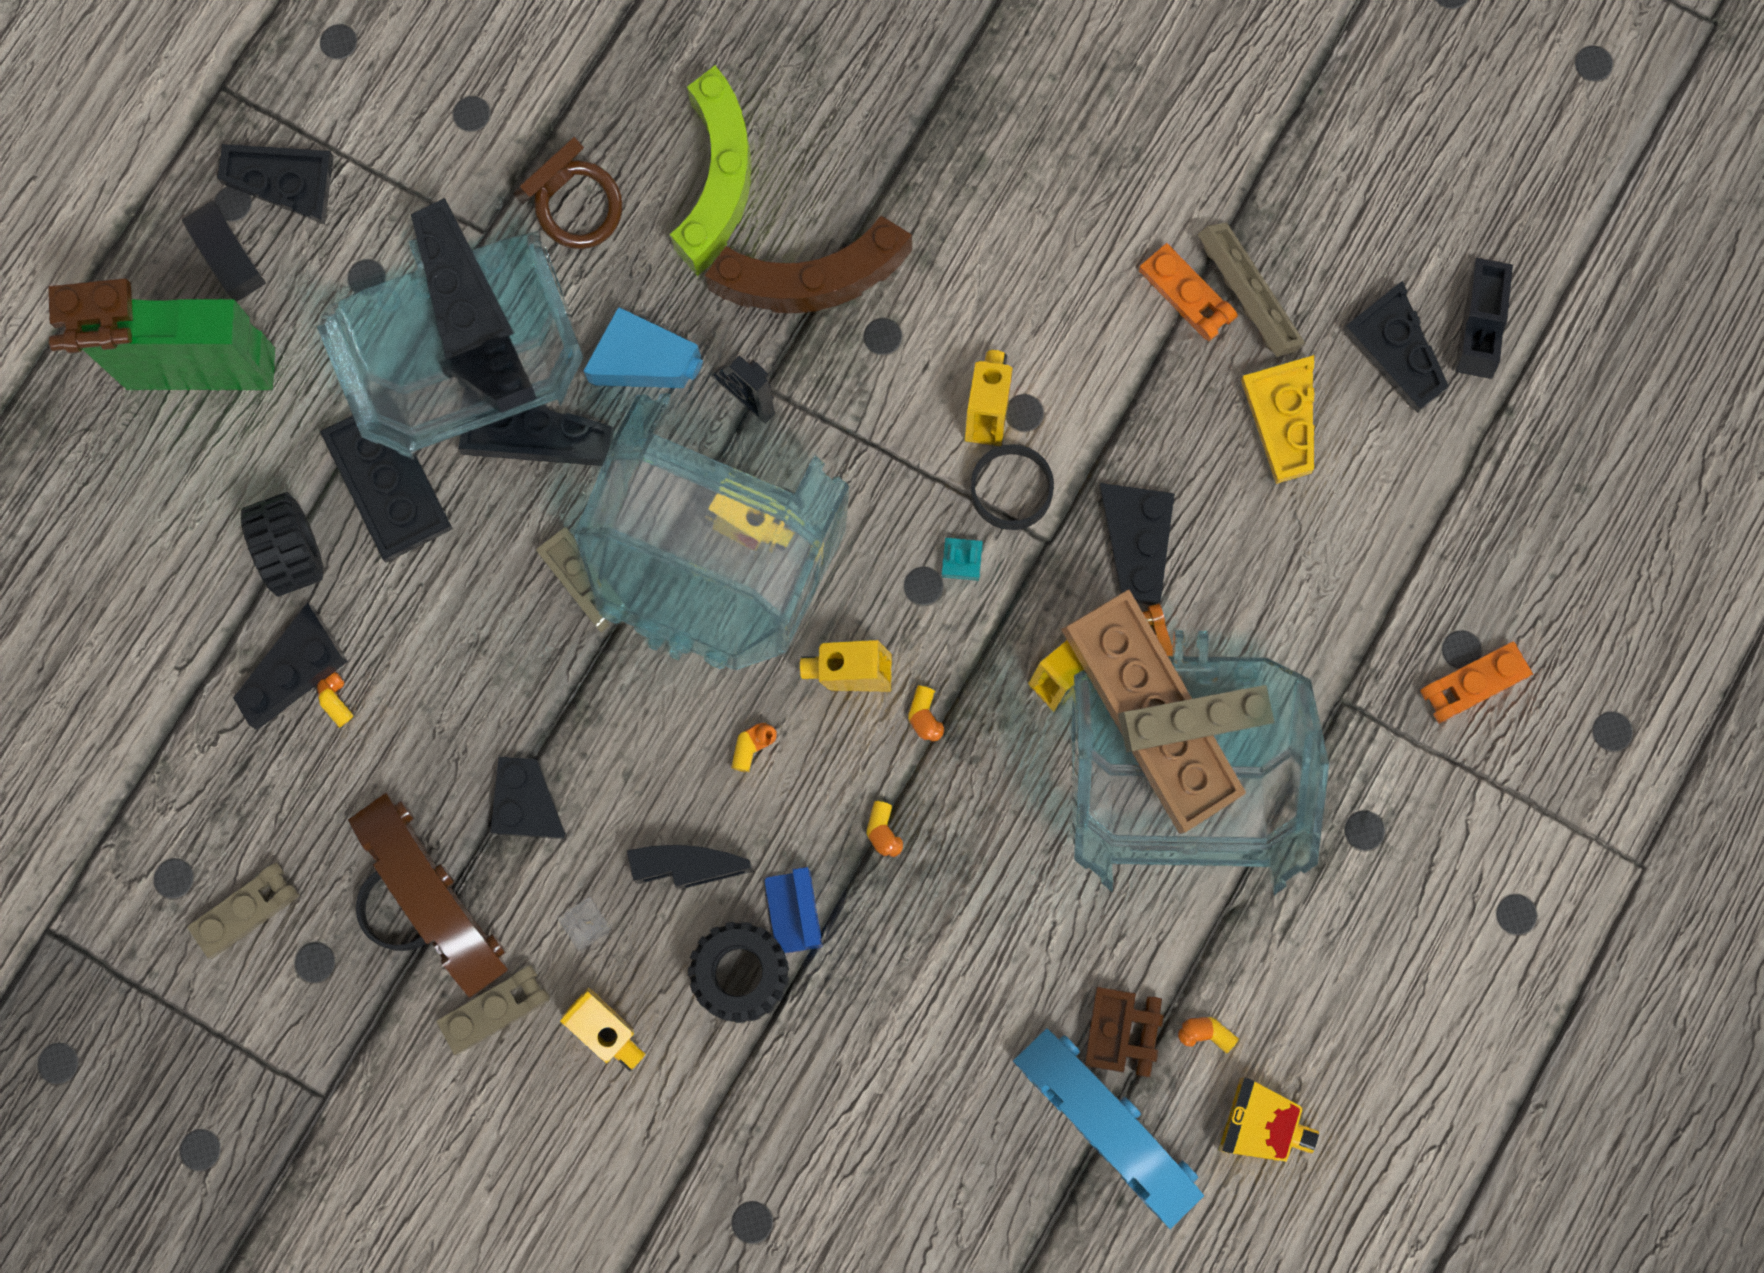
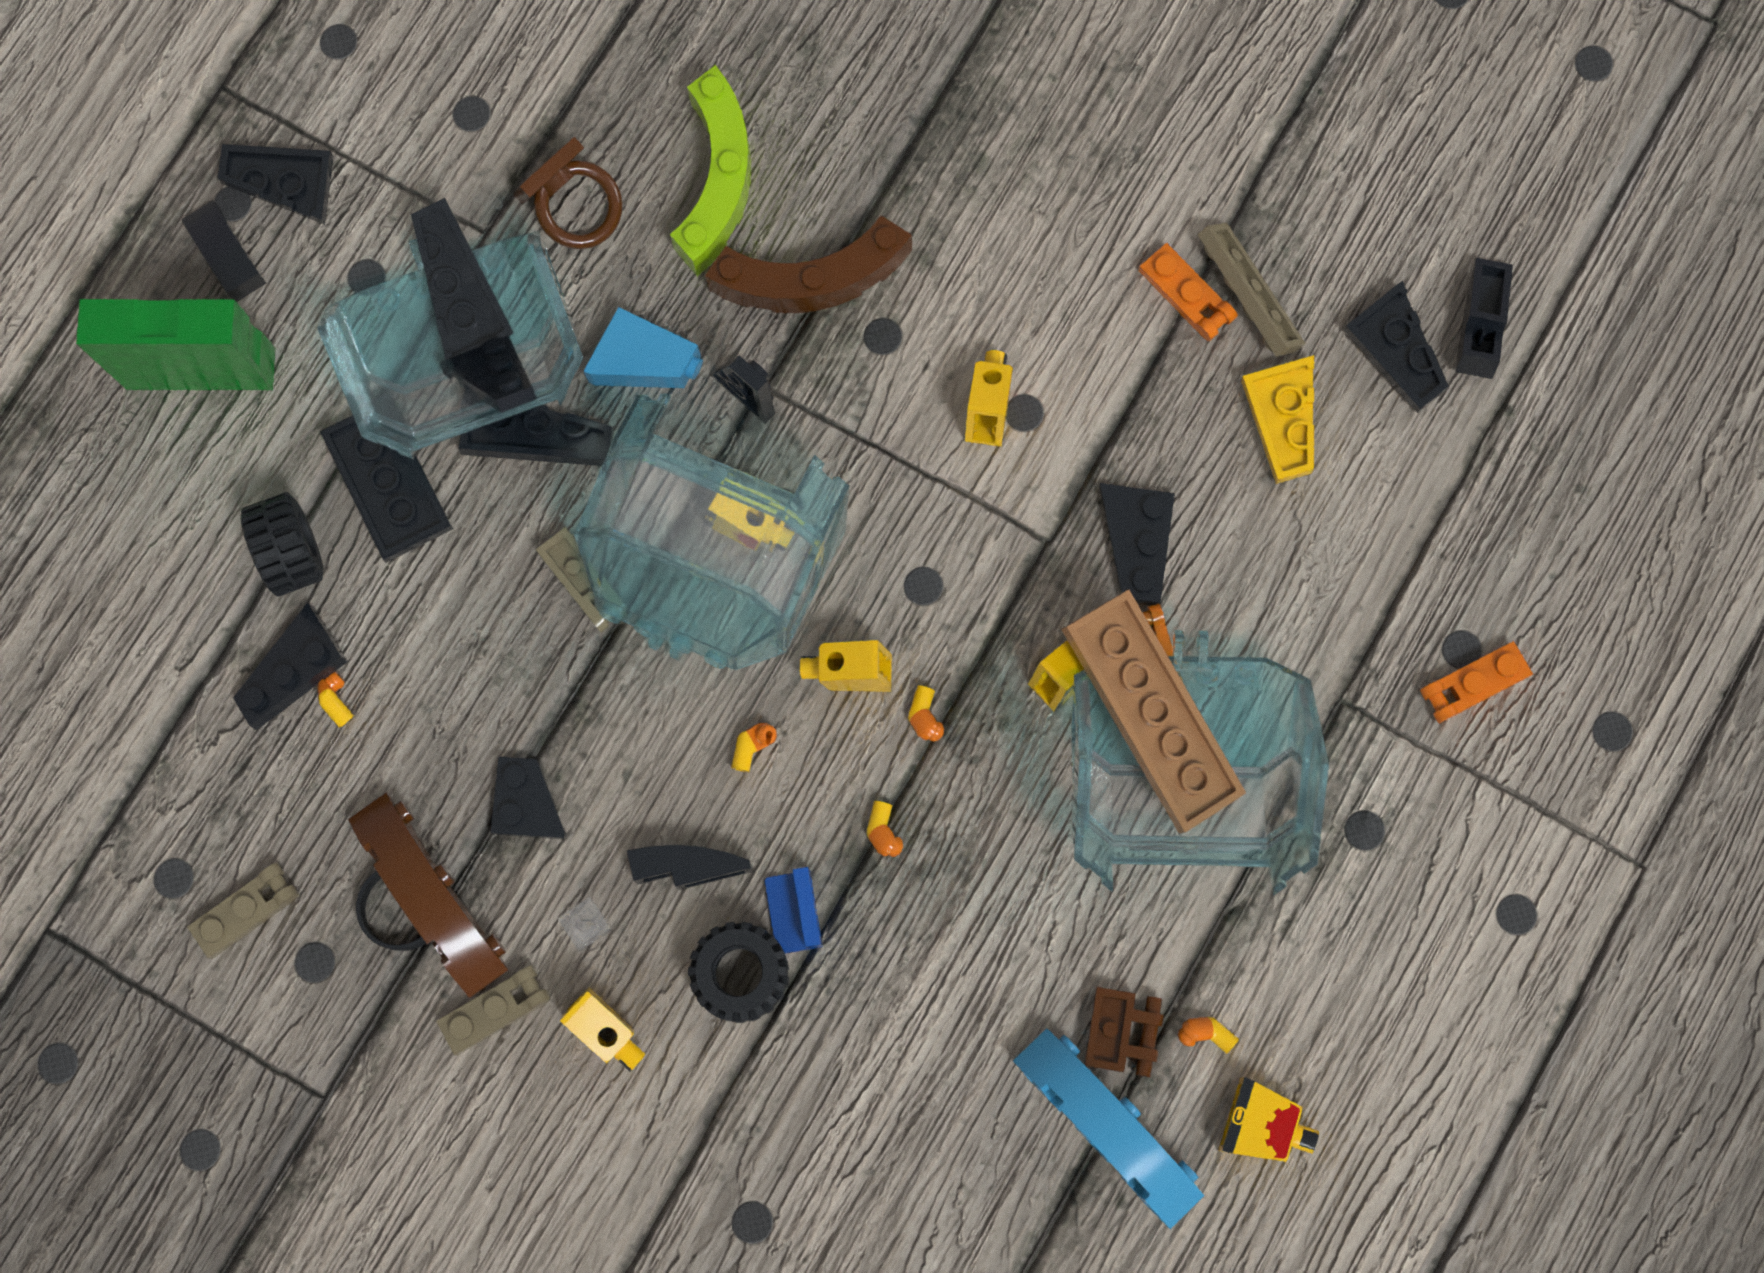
(90, 304): reddish brown plate -> none
(962, 559): teal tile -> none
(1016, 450): black tyre -> none
(1196, 718): dark tan plate -> none

